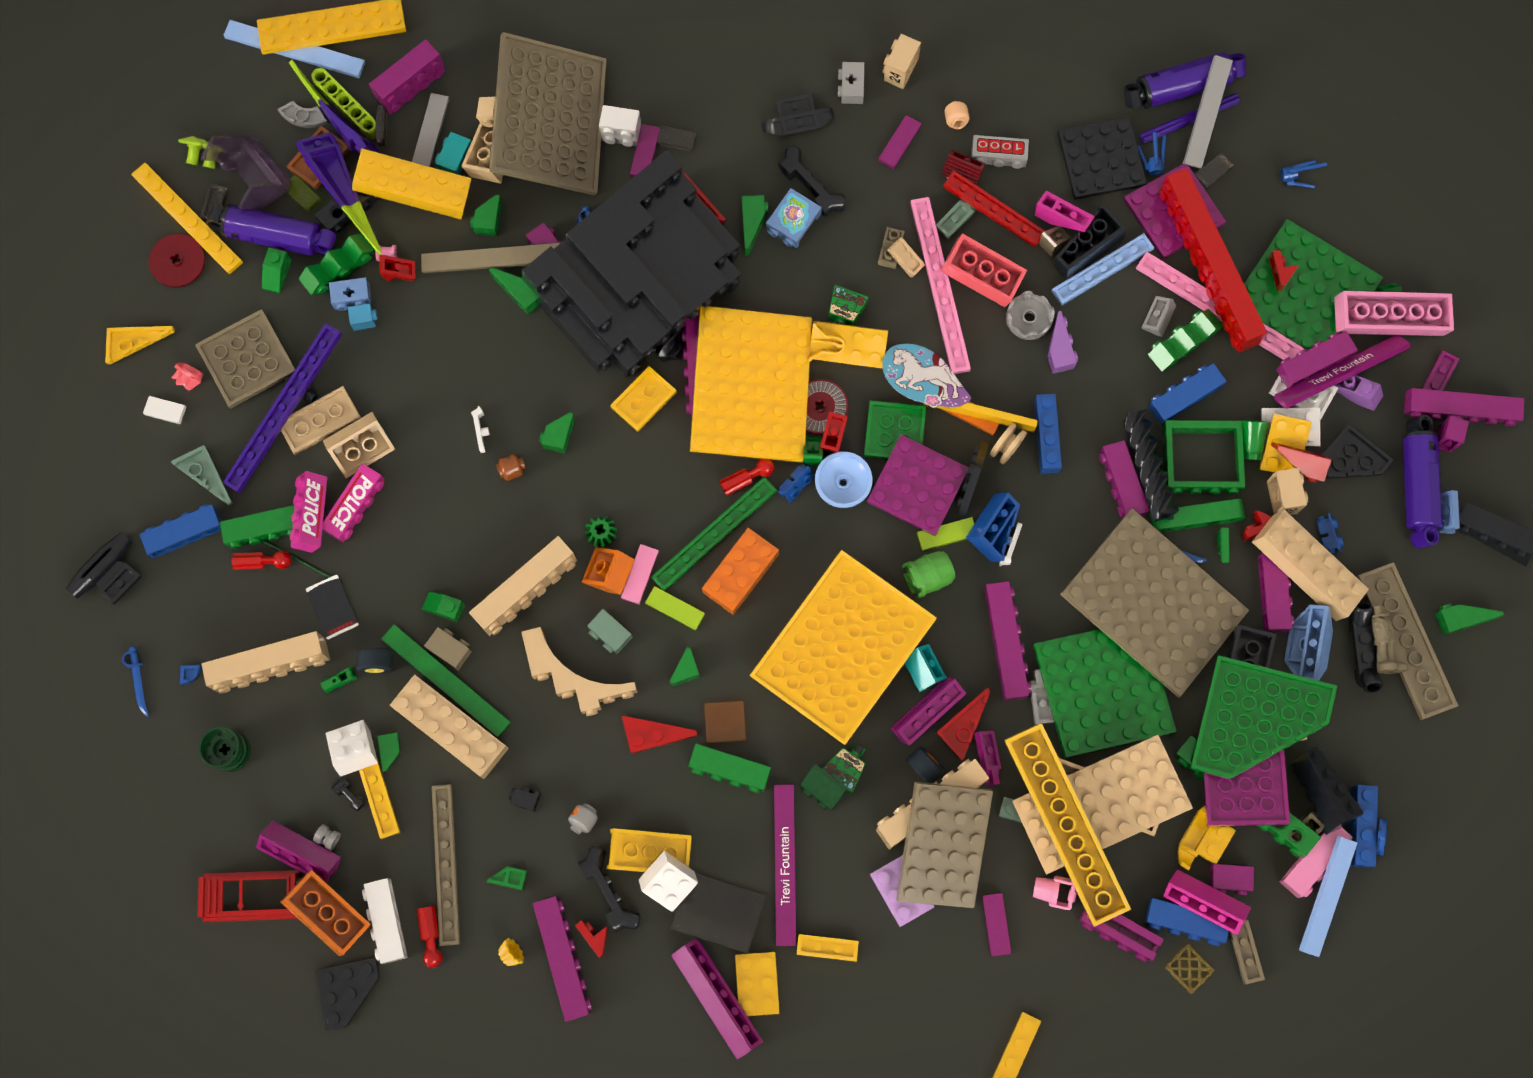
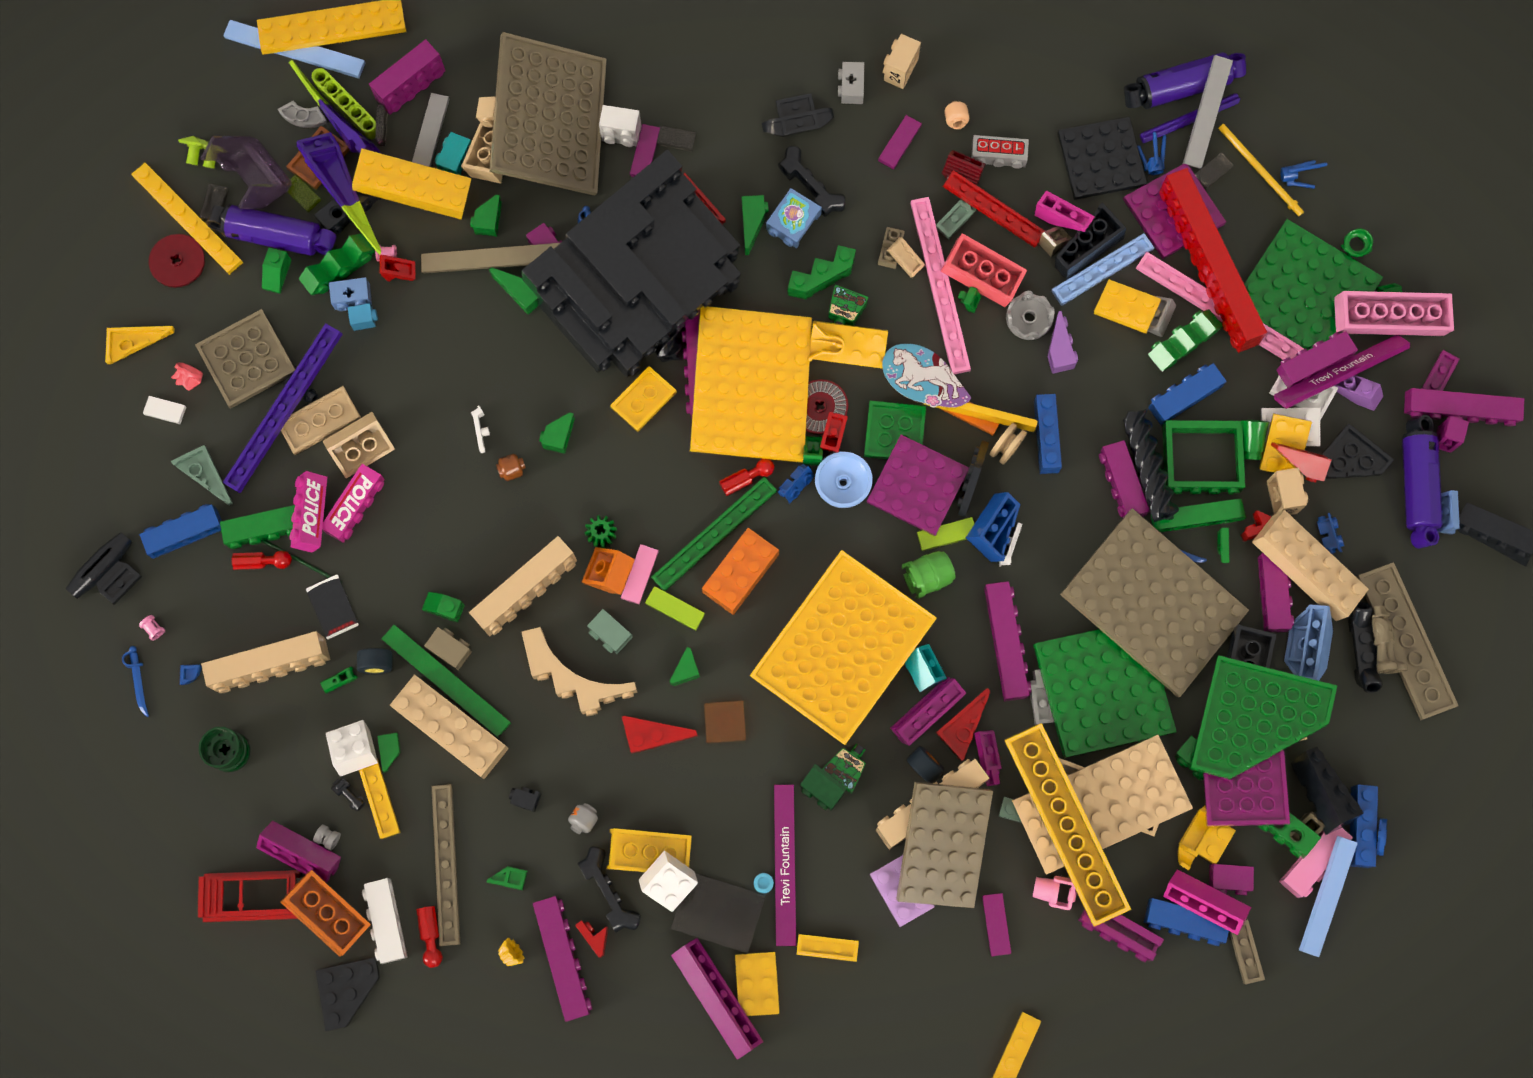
(151, 627): none -> bright pink bush
(730, 768): green brick -> none
(763, 883): none -> medium azure tile
(823, 274): none -> green brick
(970, 299): none -> green tile
(1127, 306): none -> yellow plate
(1200, 980): clear yellow window -> none
(1280, 273): red slope -> none
(1292, 204): none -> yellow bar
(1363, 235): none -> green piece
(1461, 617): green slope -> none

